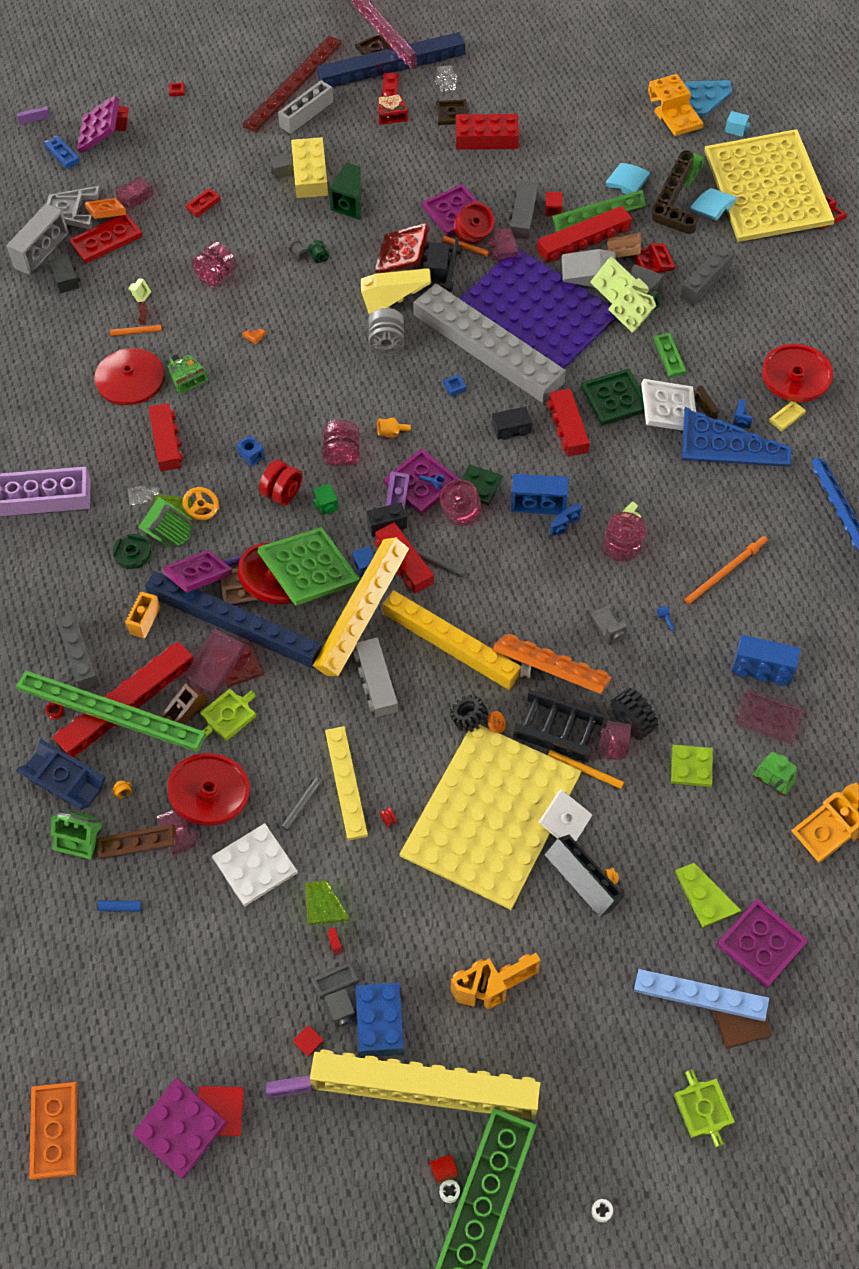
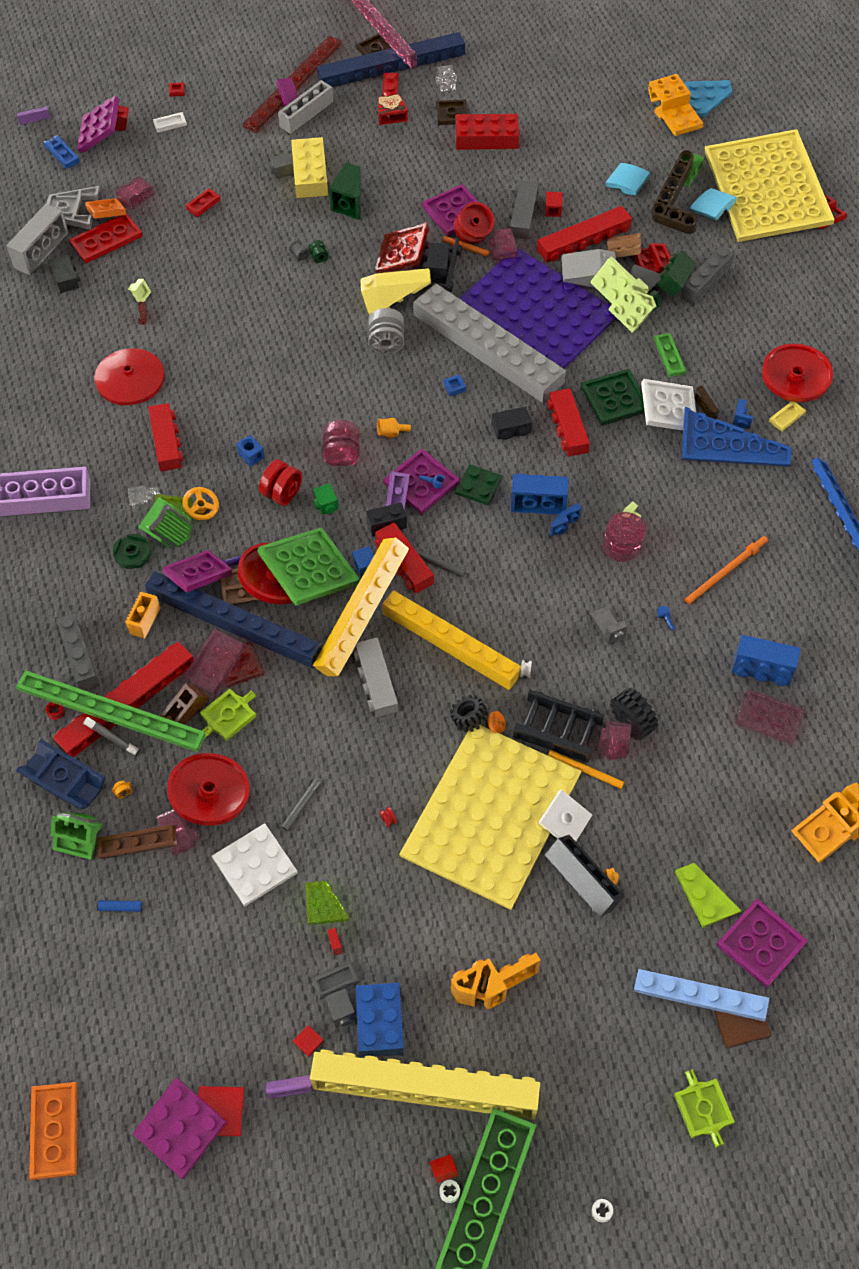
(110, 735): none -> flat silver bar
(135, 330): orange bar -> none
(169, 122): none -> white tile
(186, 373): bright green torso -> none
(214, 264): clear pink wheel -> none
(254, 336): orange tile -> none
(287, 90): none -> magenta tile
(346, 783): light yellow plate -> none
(461, 502): clear pink wheel -> none
(551, 663): orange plate -> none
(628, 201): bright green plate -> none
(676, 273): none -> dark green brick
(691, 765): lime plate -> none
(737, 124): medium azure brick -> none
(776, 773): bright green torso -> none

